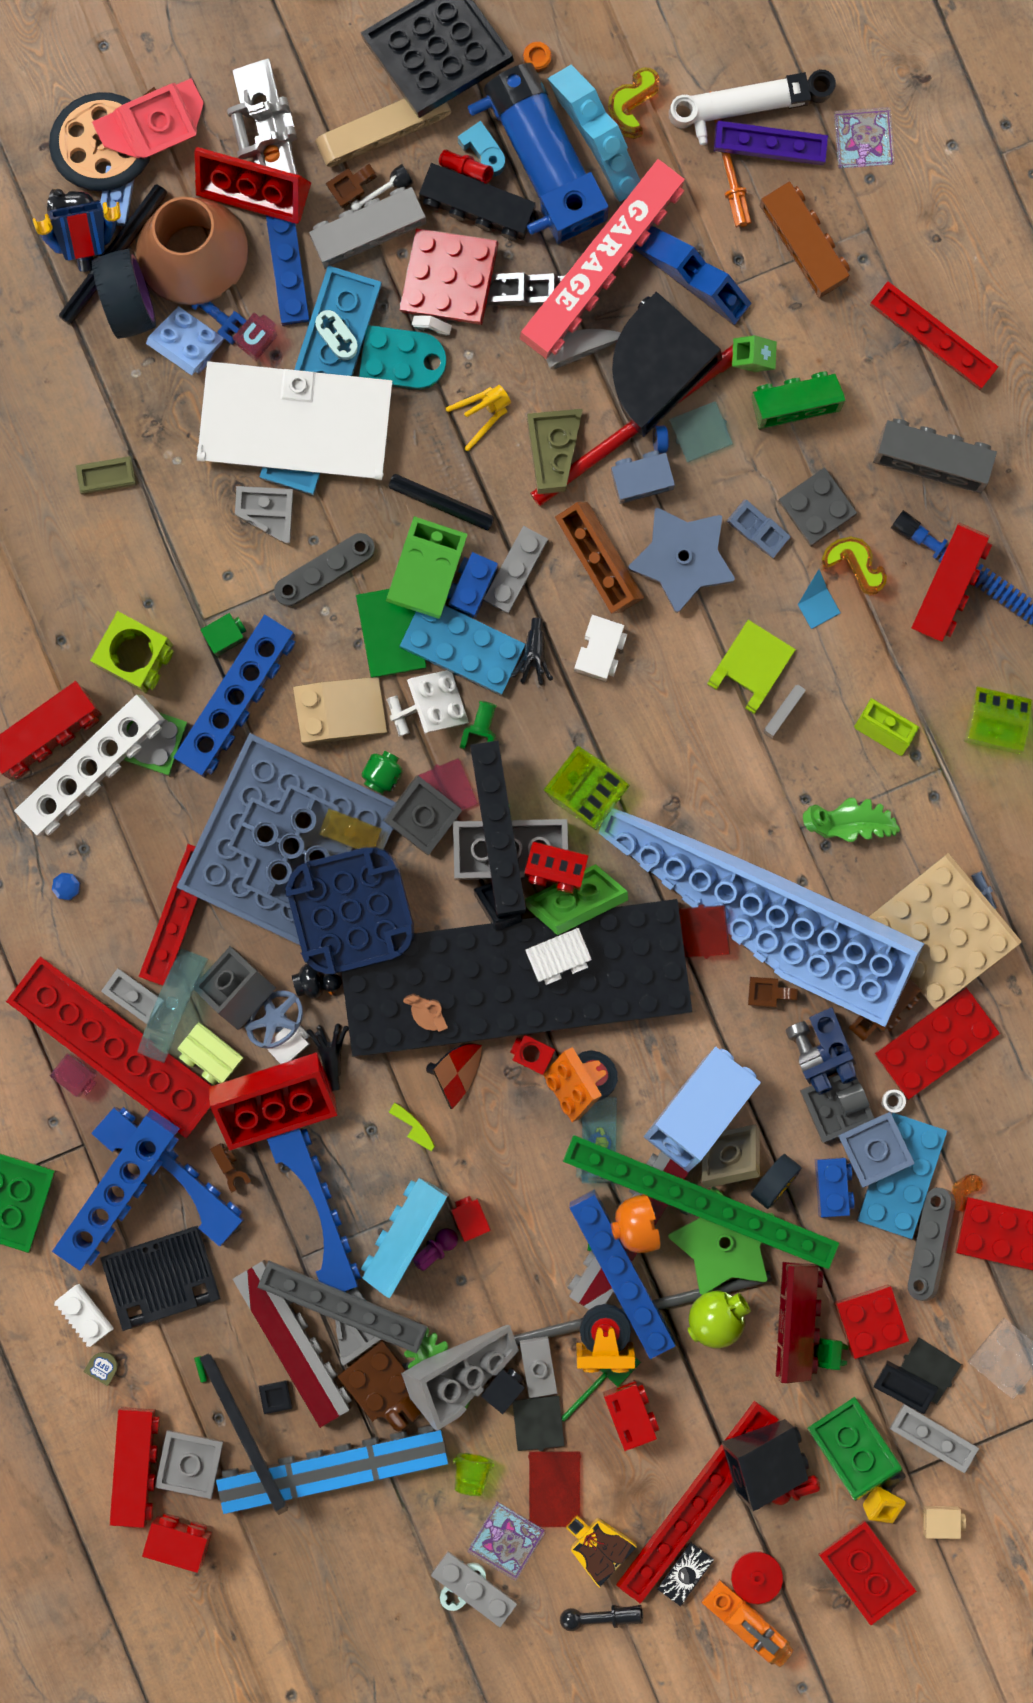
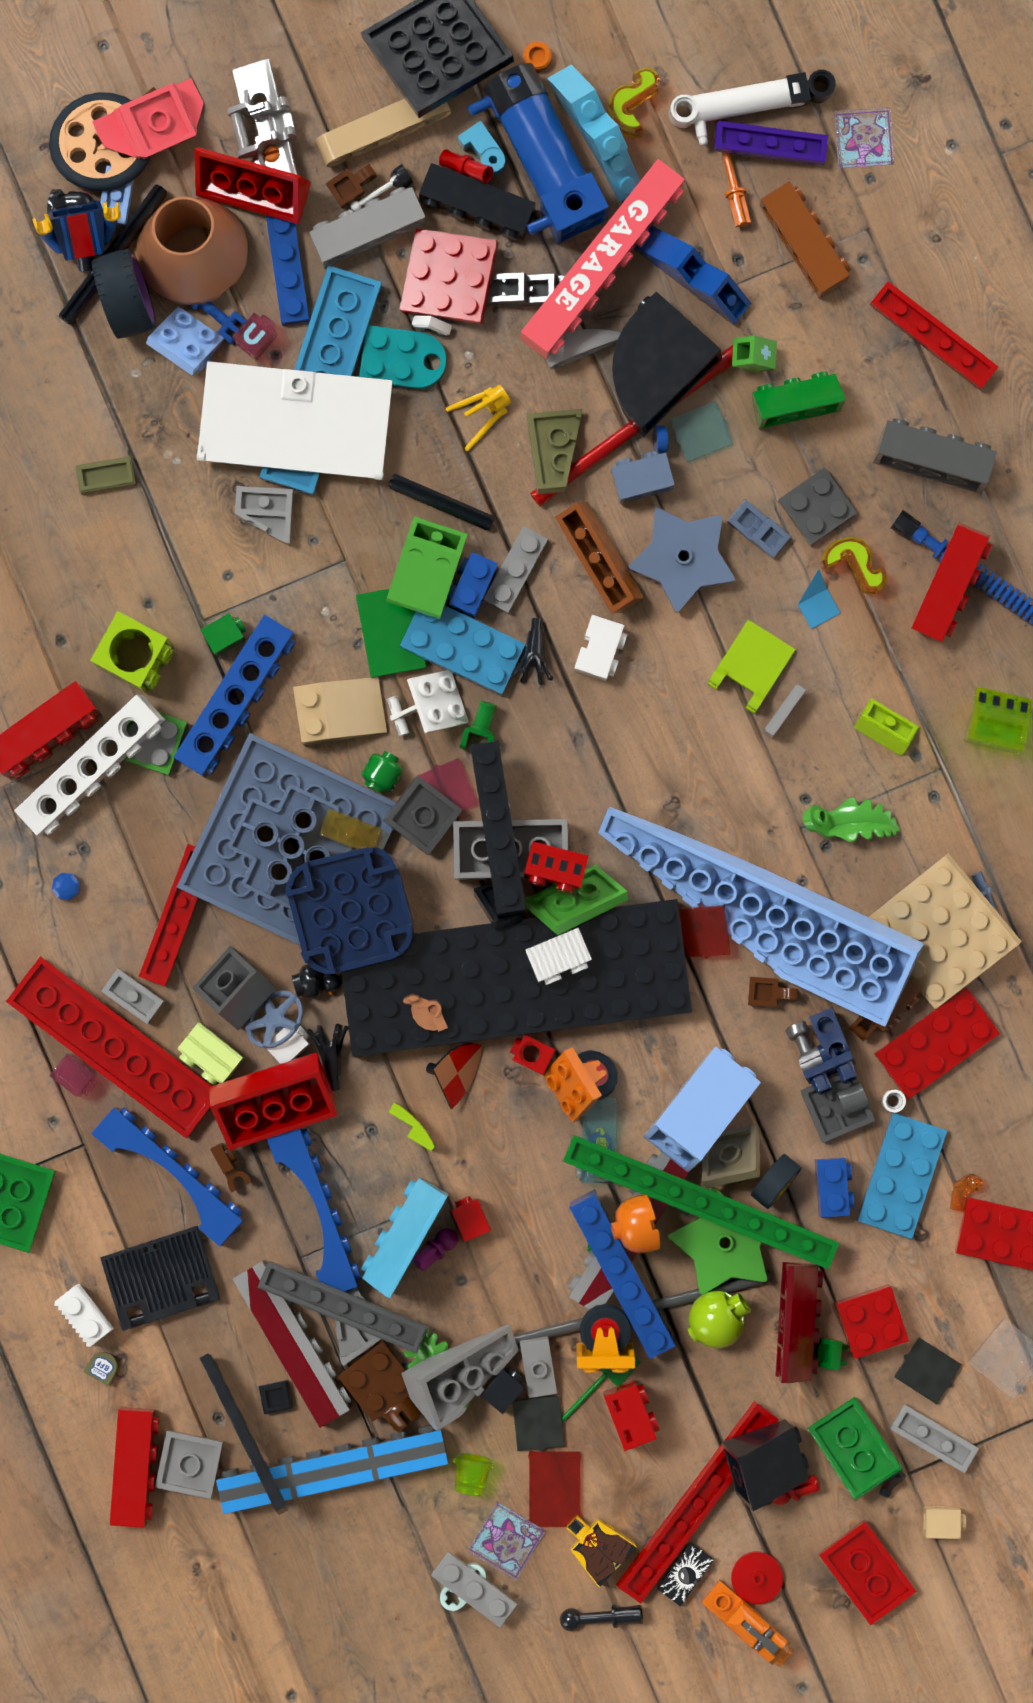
(71, 1245): blue brick -> none
(171, 1005): clear light blue slope -> none
(177, 1543): red brick -> none
(200, 1368): green piece -> none
(324, 569): dark grey plate -> none
(331, 339): light aqua beam -> none
(586, 788): clear neon green slope -> none
(876, 1149): sand blue plate -> none
(883, 1506): yellow slope -> none
(905, 1387): black tile -> none
(931, 1244): dark grey plate -> none

